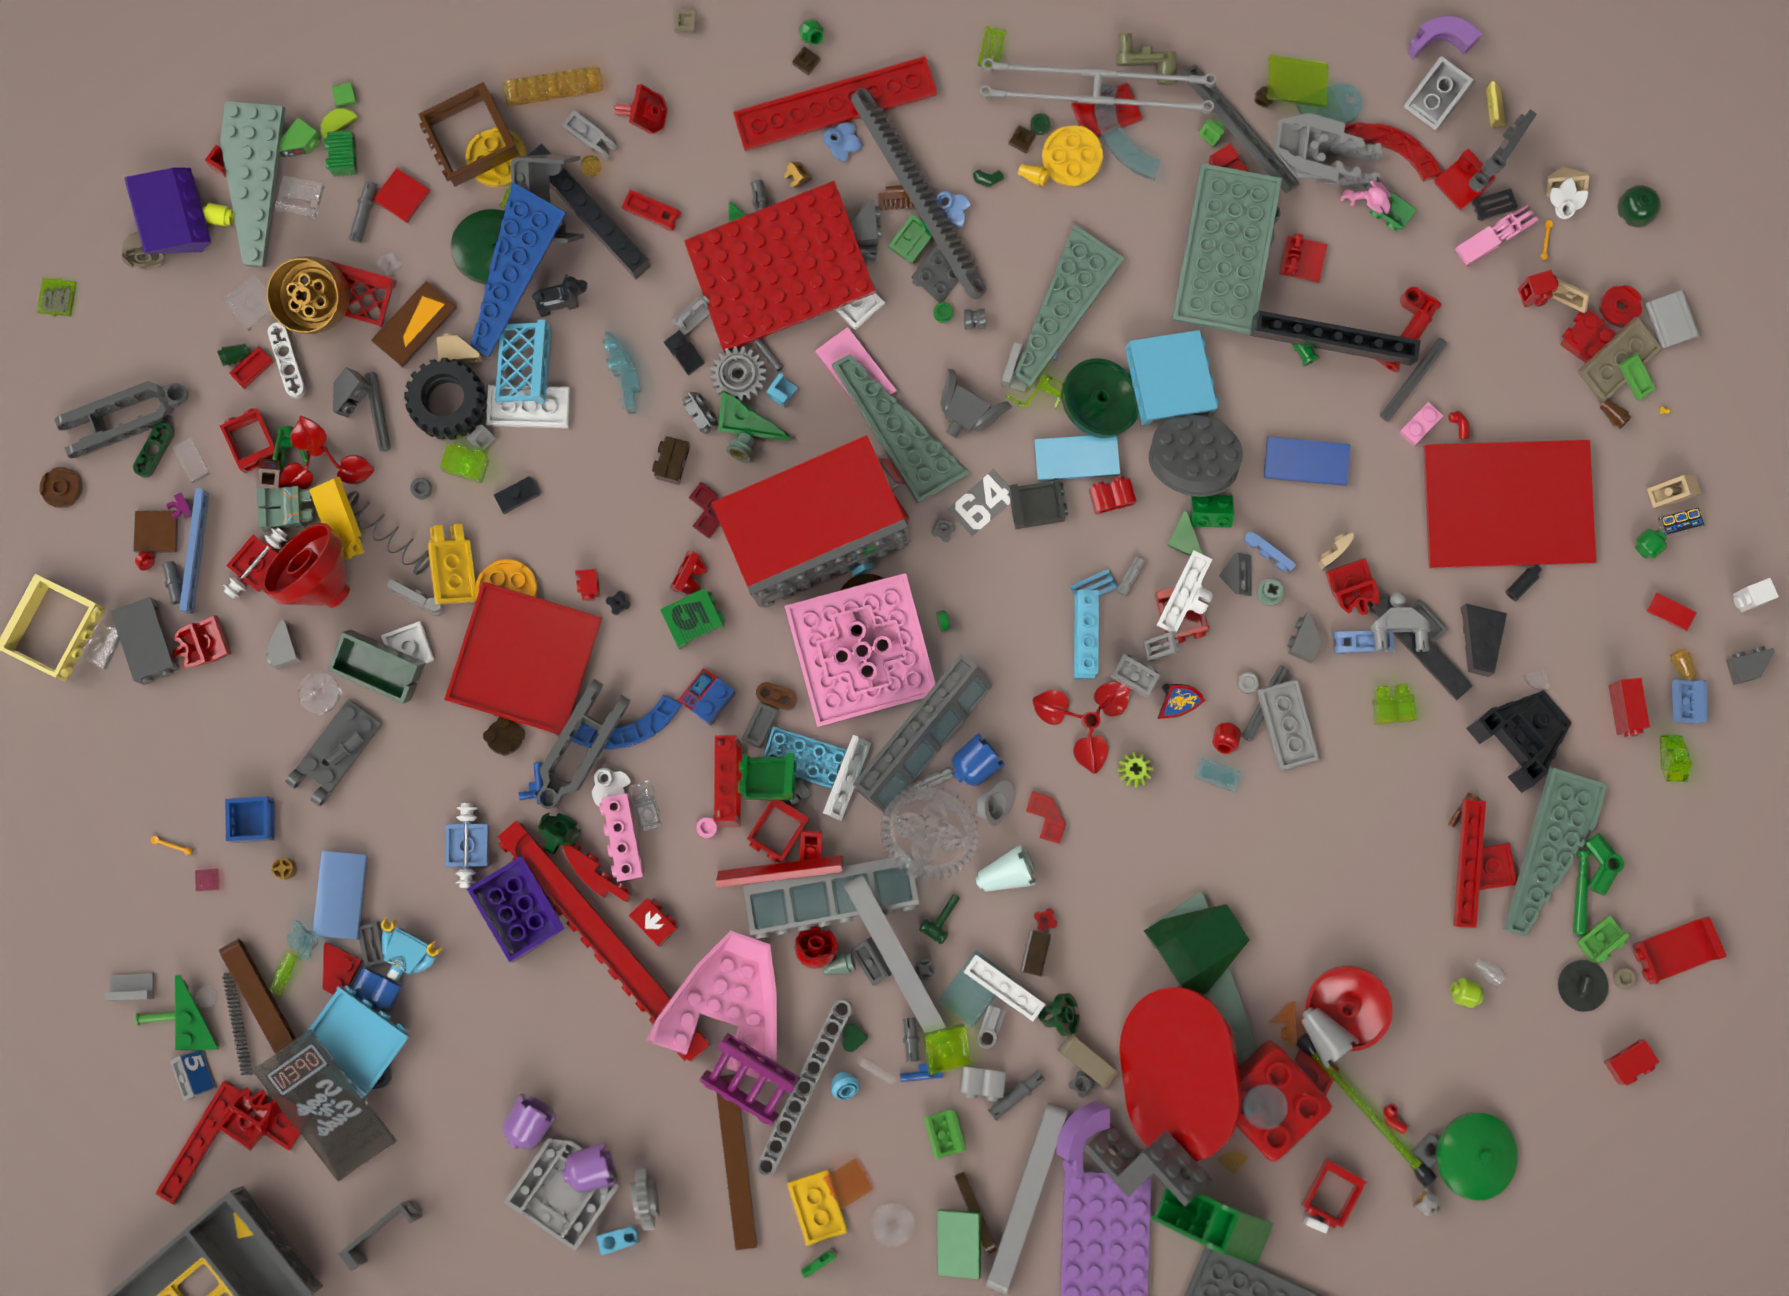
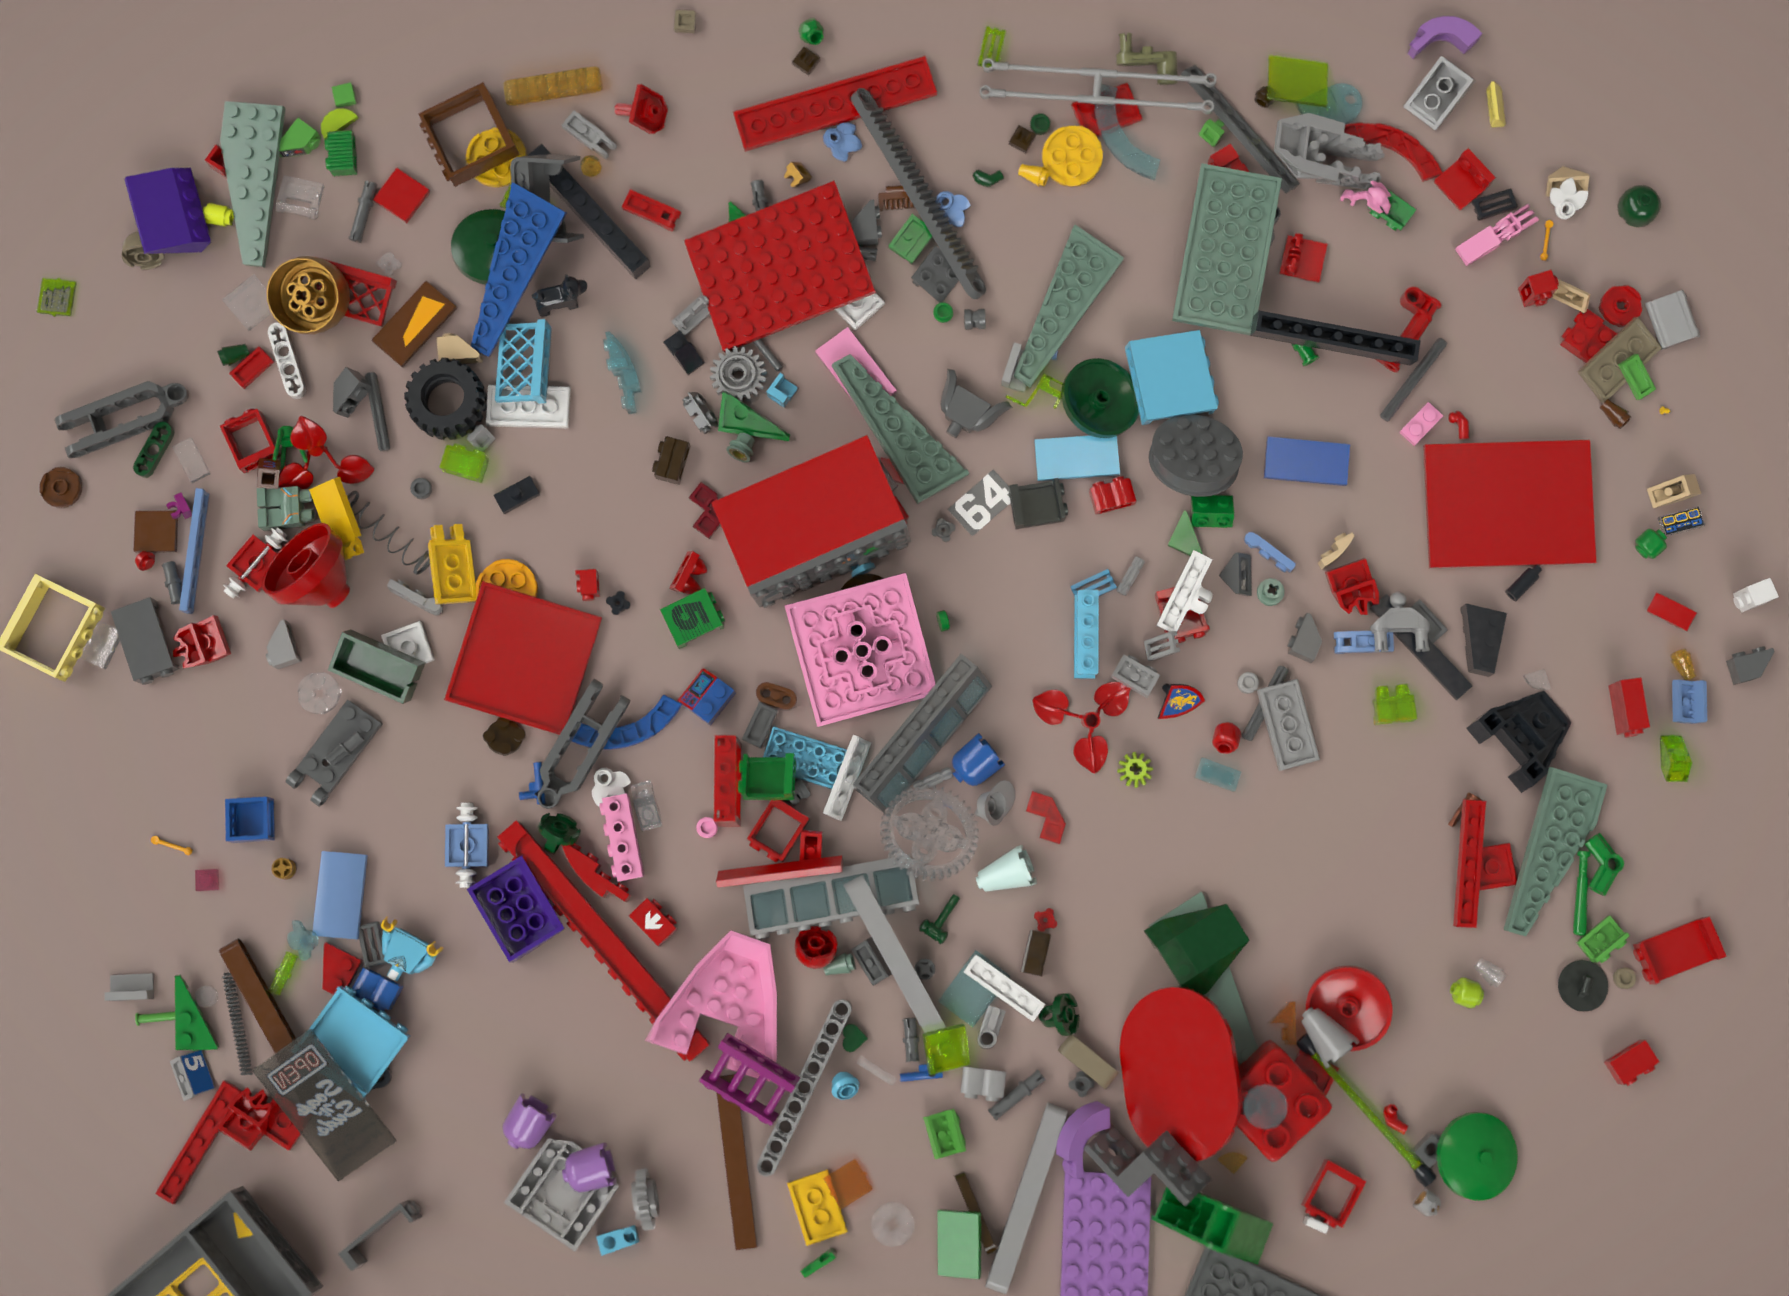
(1498, 159): dark grey hinge -> none

